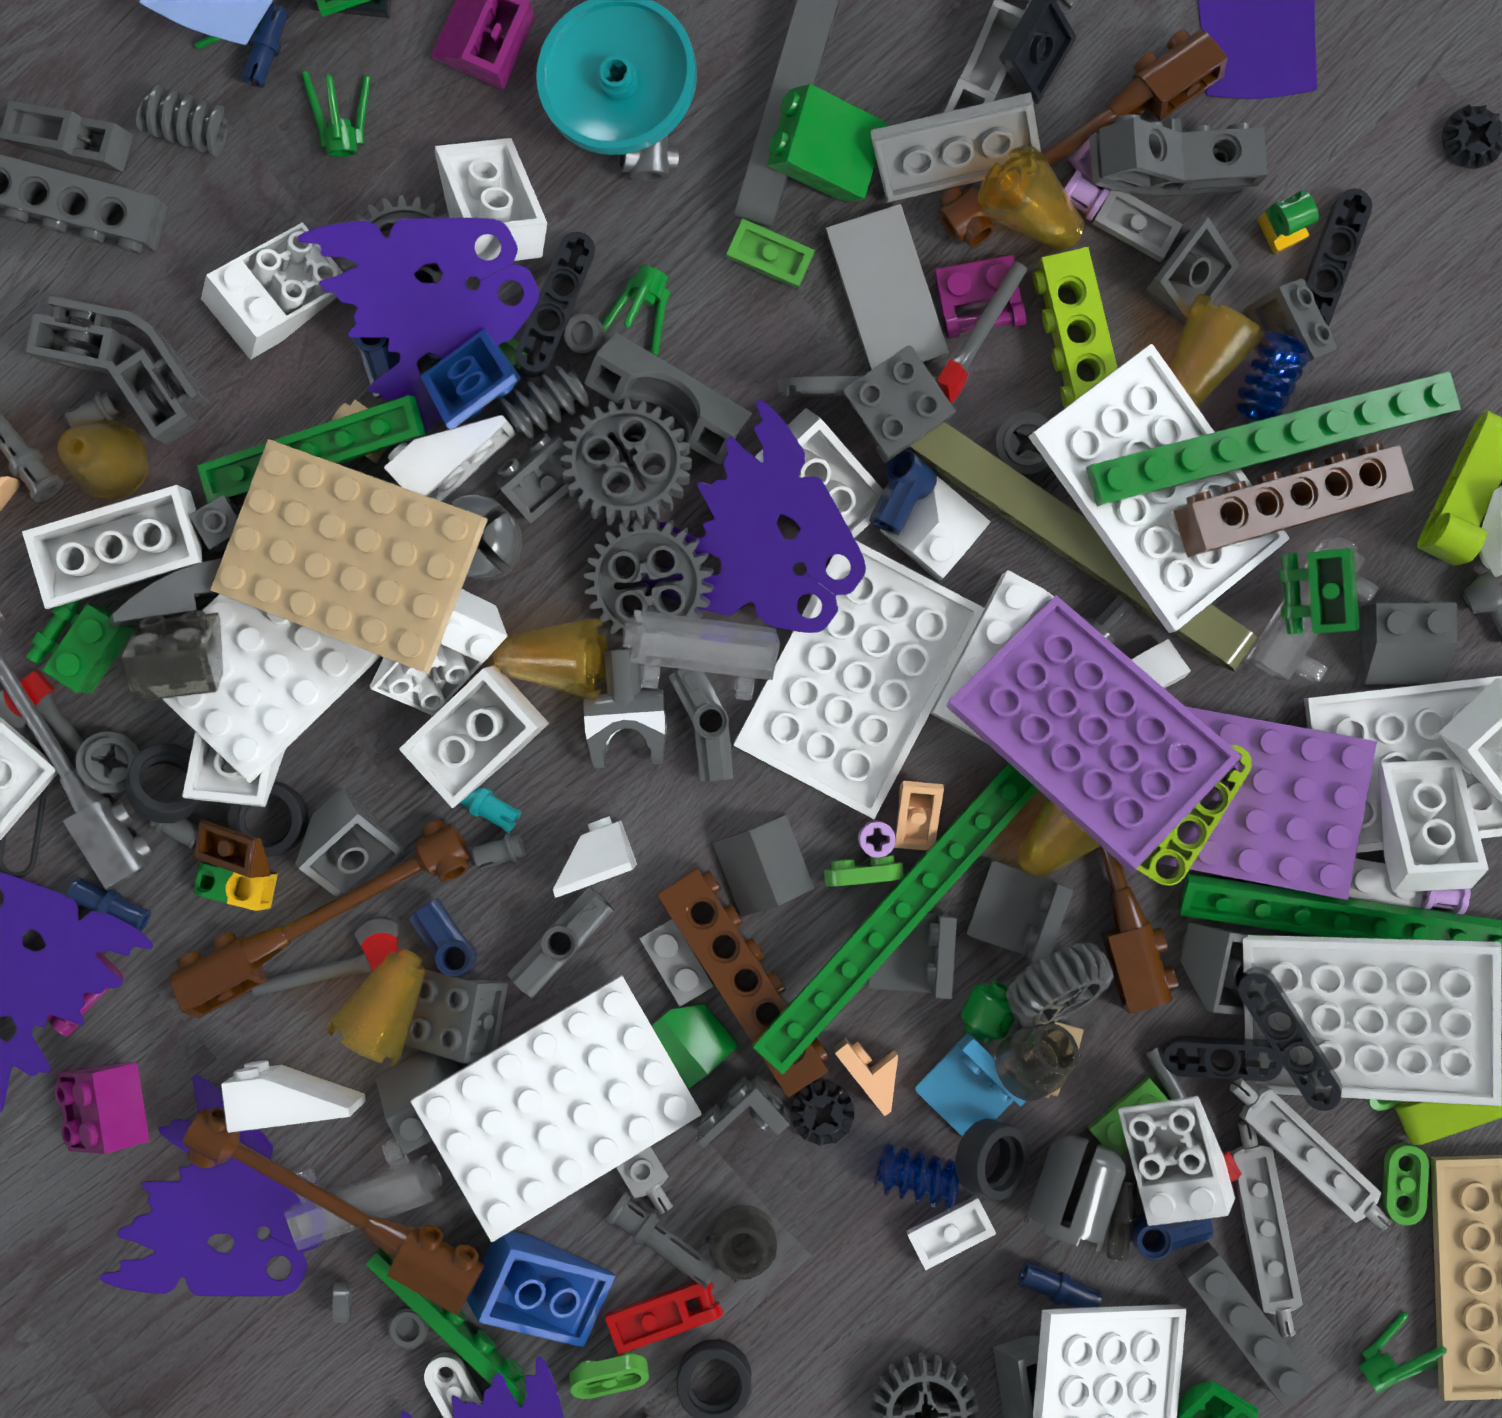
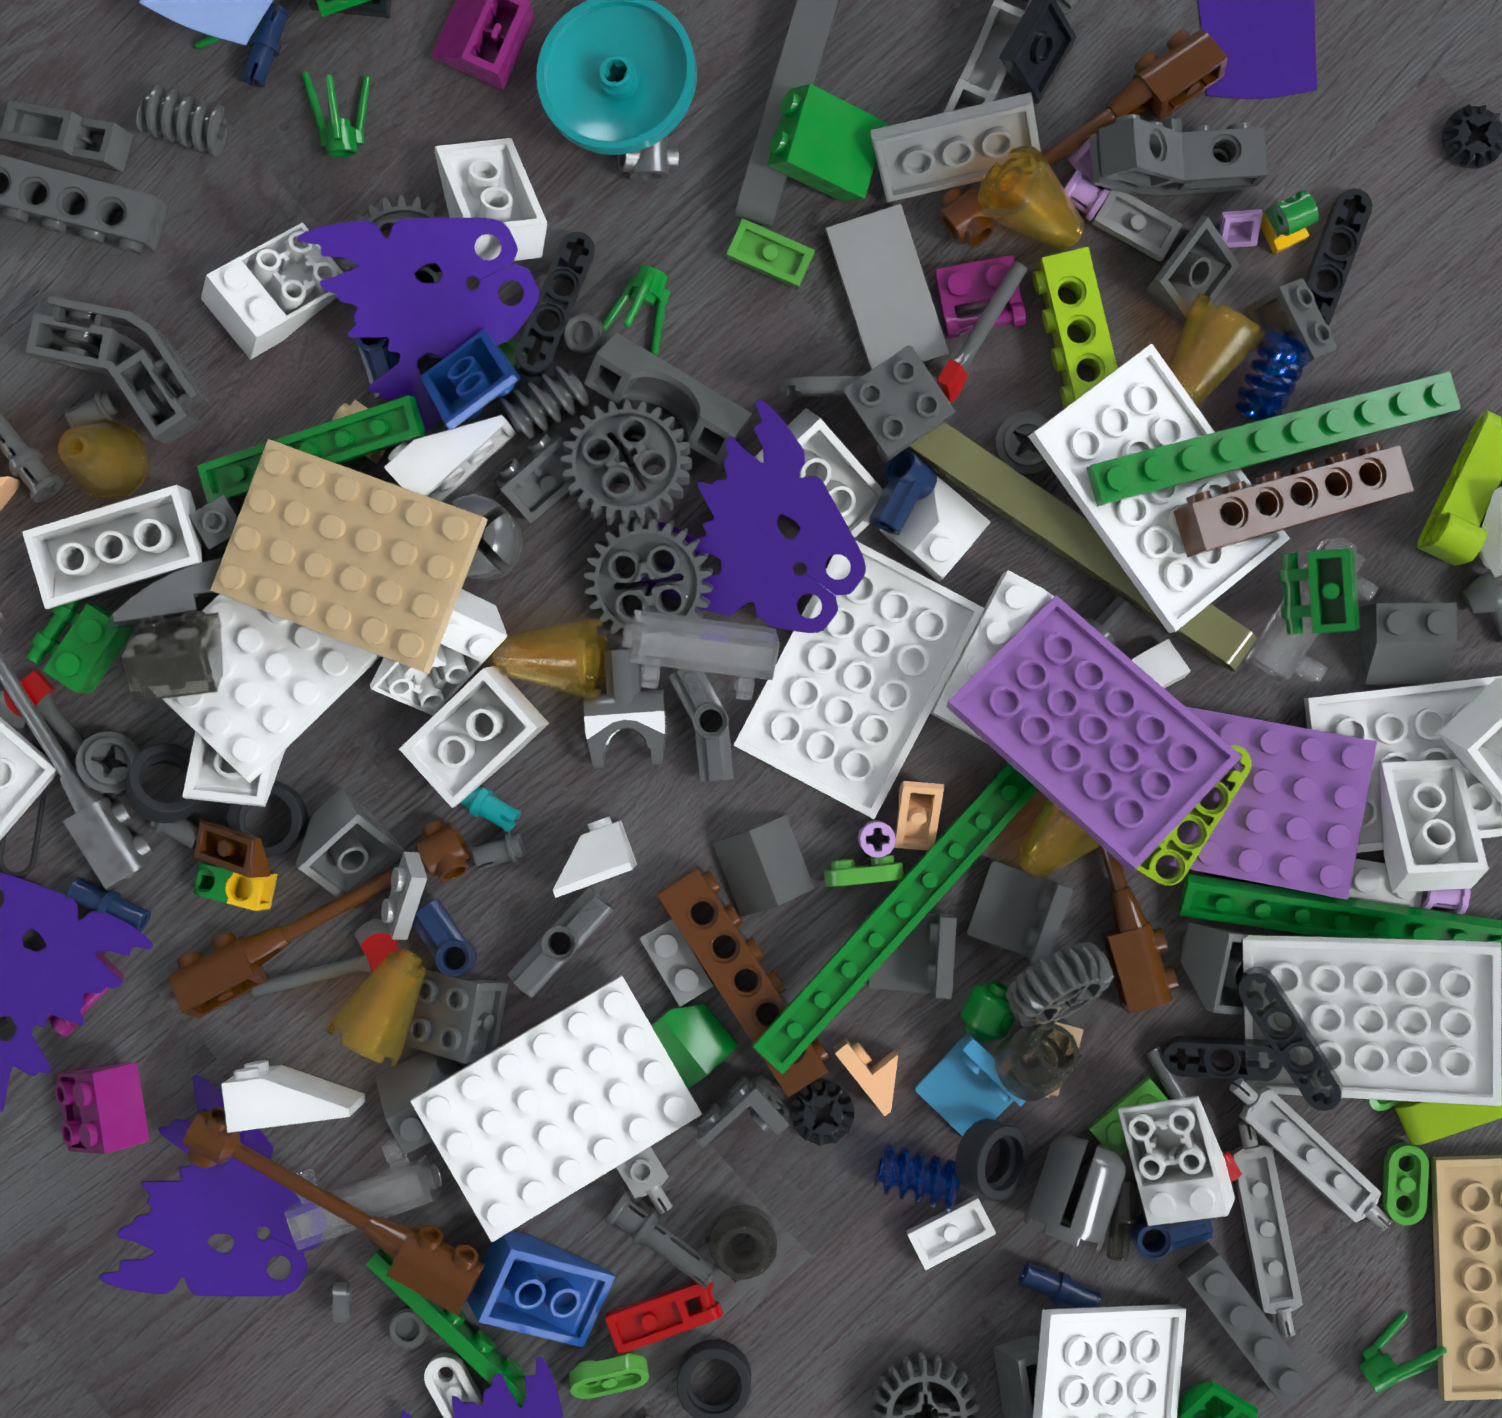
(407, 888): none -> light grey plate
(1240, 227): none -> lavender slope

